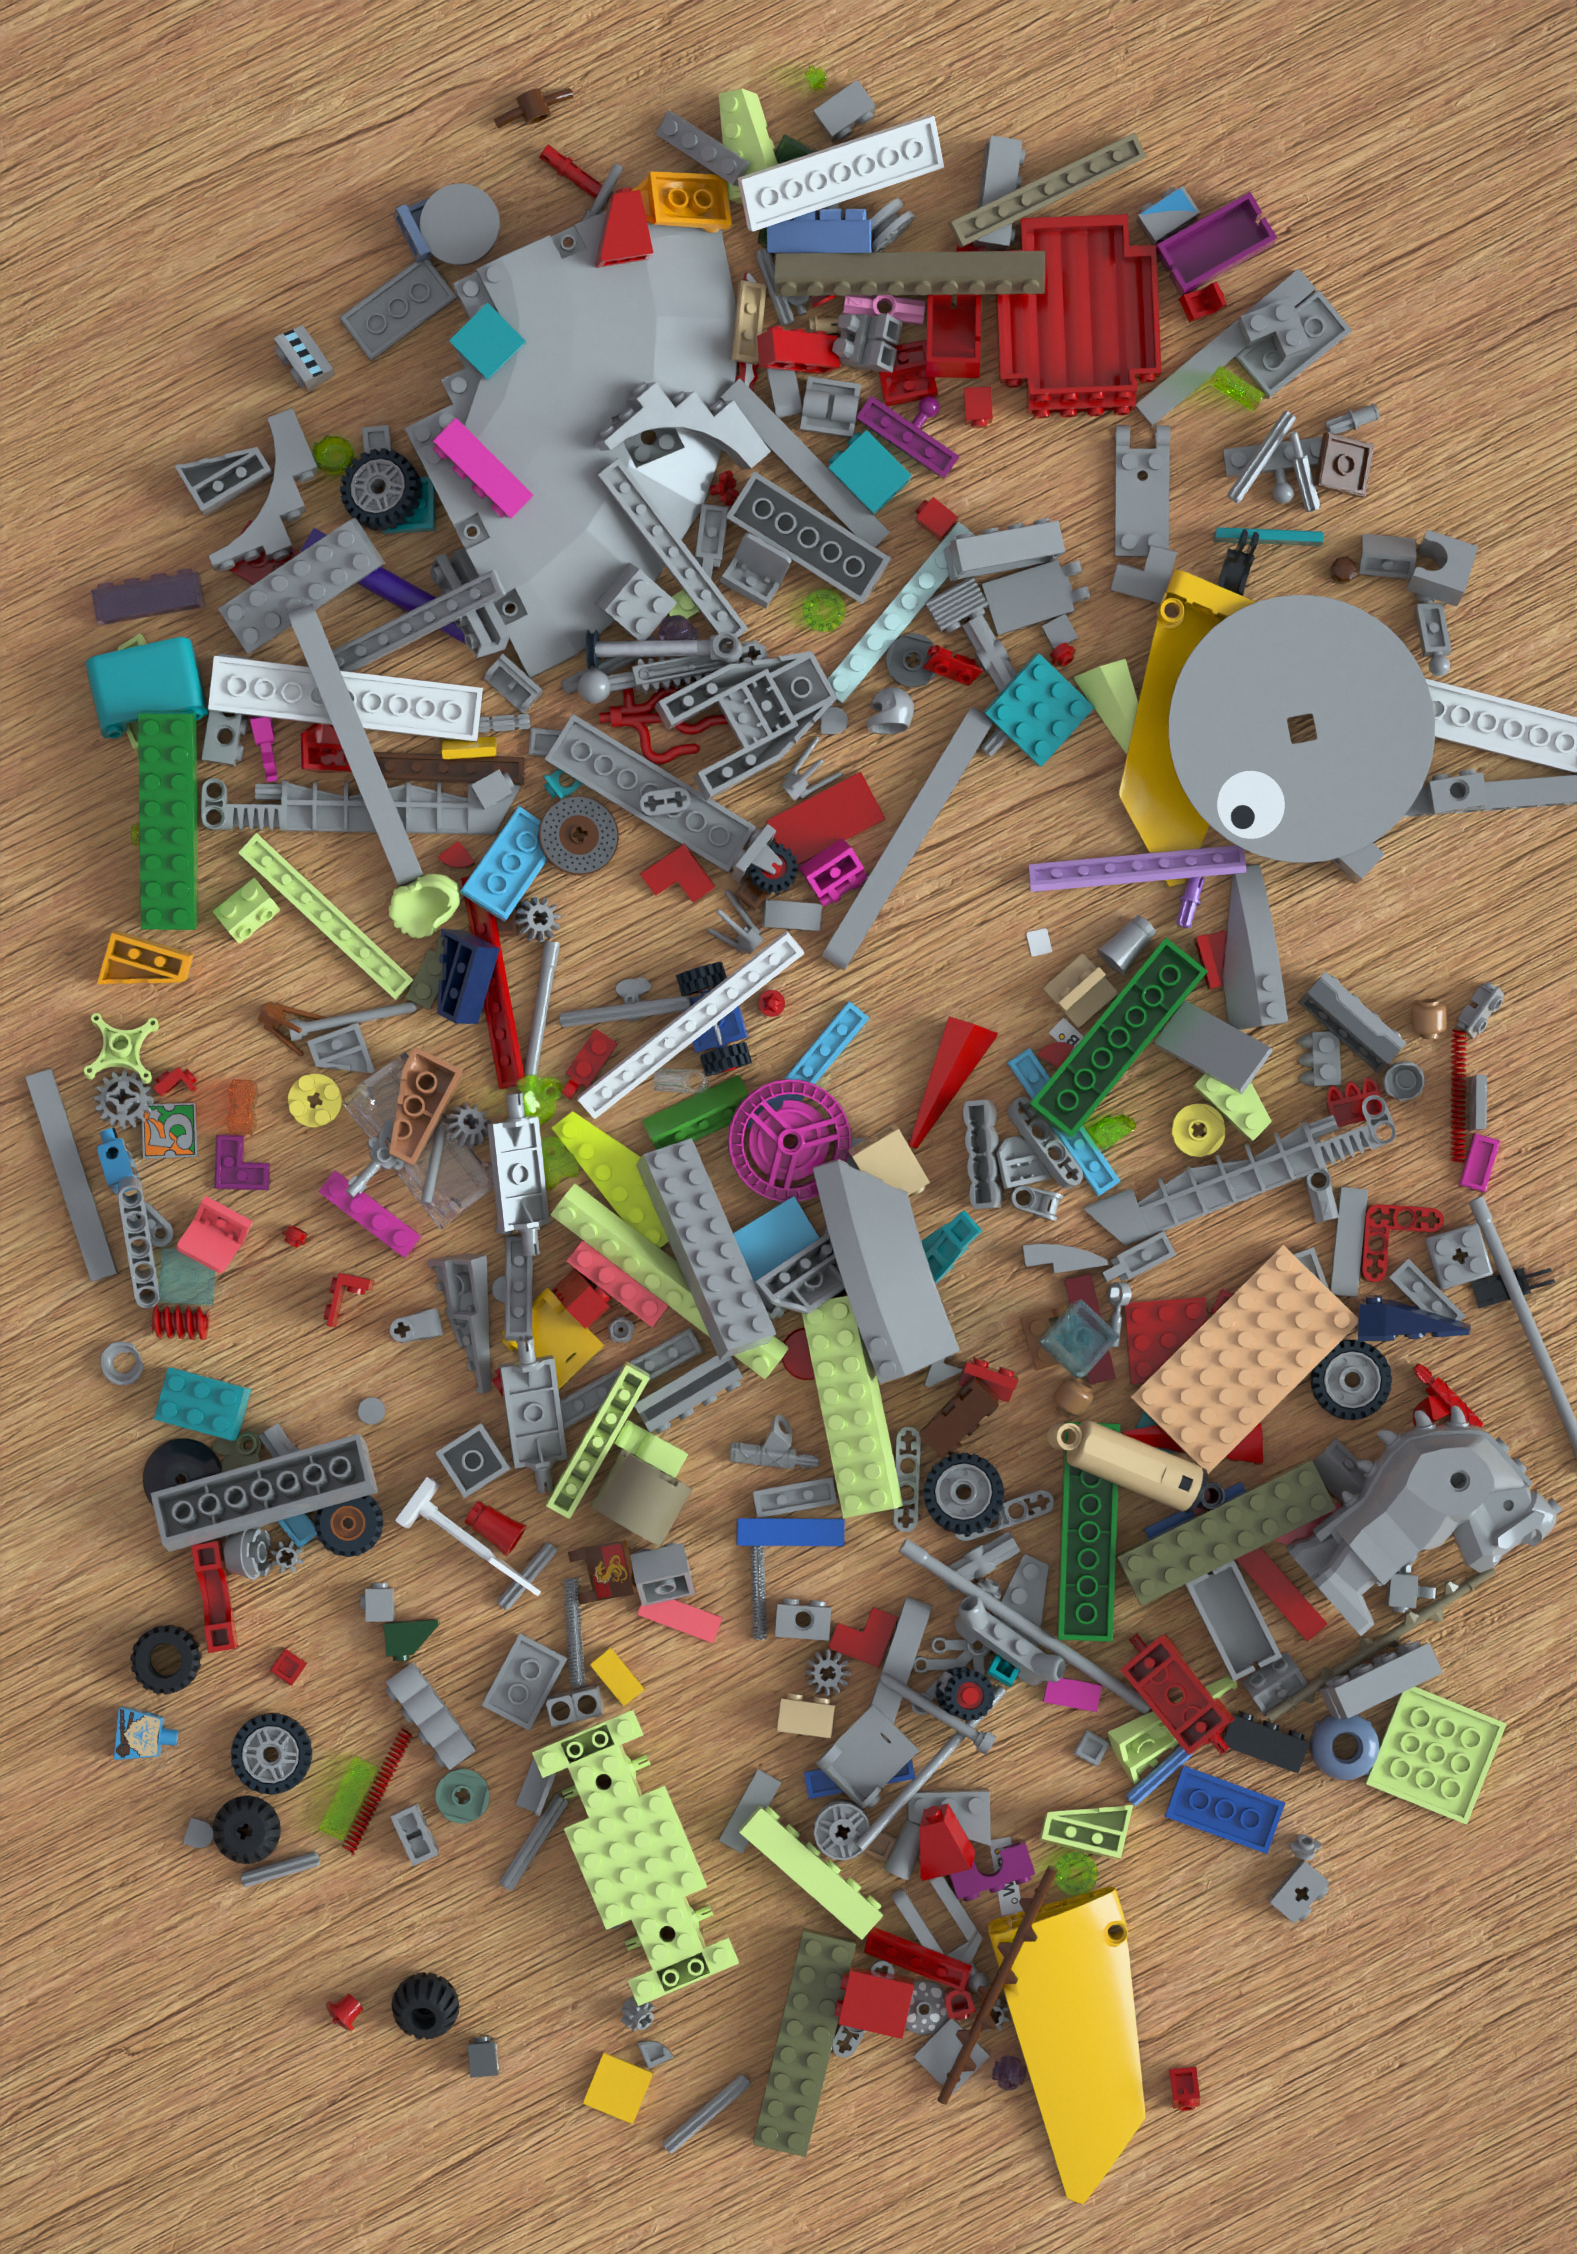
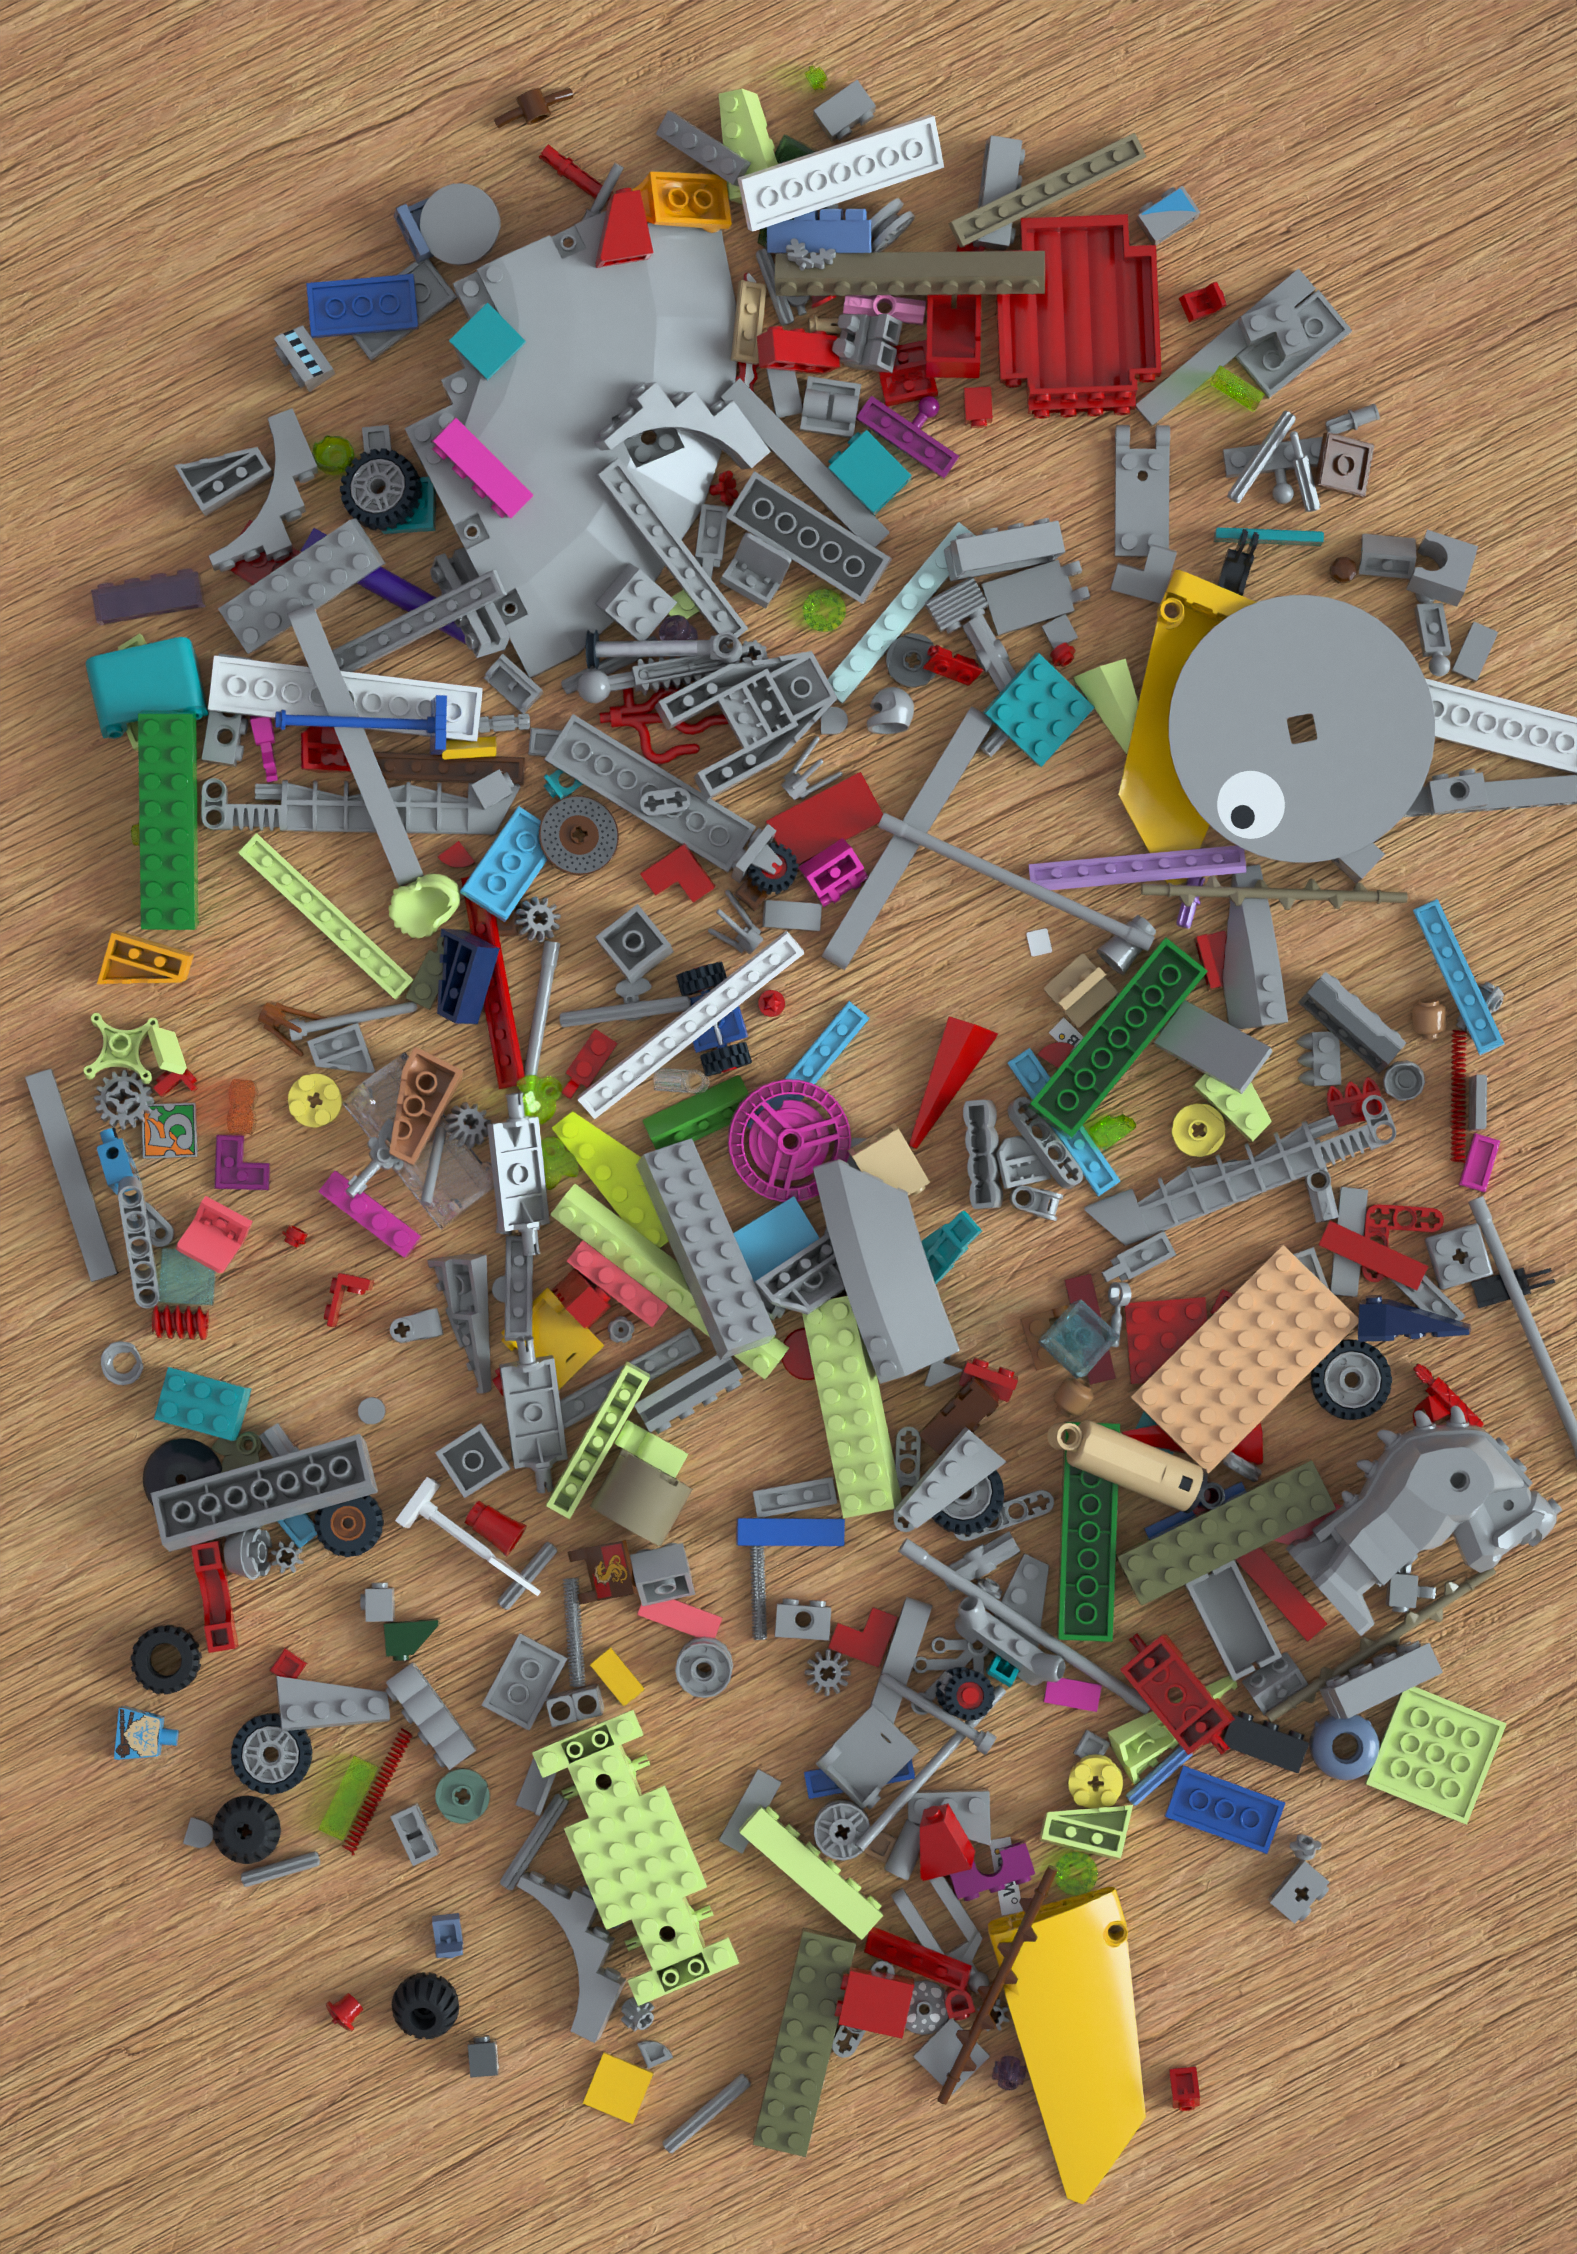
(167, 1050): none -> yellowish green tile
(246, 910): yellowish green bracket -> none
(321, 1705): none -> light grey wing
(362, 306): none -> blue plate
(434, 725): none -> blue tile
(447, 1935): none -> sand blue bracket
(597, 1986): none -> light grey arch
(634, 944): none -> light grey brick
(704, 1683): none -> light grey wheel
(774, 1451): light grey piece -> none
(797, 253): none -> light grey animal
(806, 1716): tan brick -> none
(935, 518): red brick -> none
(952, 1474): none -> light grey wing
(1061, 1257): light grey slope -> none
(1084, 1793): none -> light yellow plate
(1129, 934): none -> light grey piece
(1215, 244): magenta piece -> none
(1242, 1467): none -> light grey axle
(1262, 891): none -> dark tan plant
(1339, 1470): light grey panel -> none
(1373, 1255): none -> red tile
(1458, 977): none -> medium azure tile
(1474, 651): none -> light grey tile

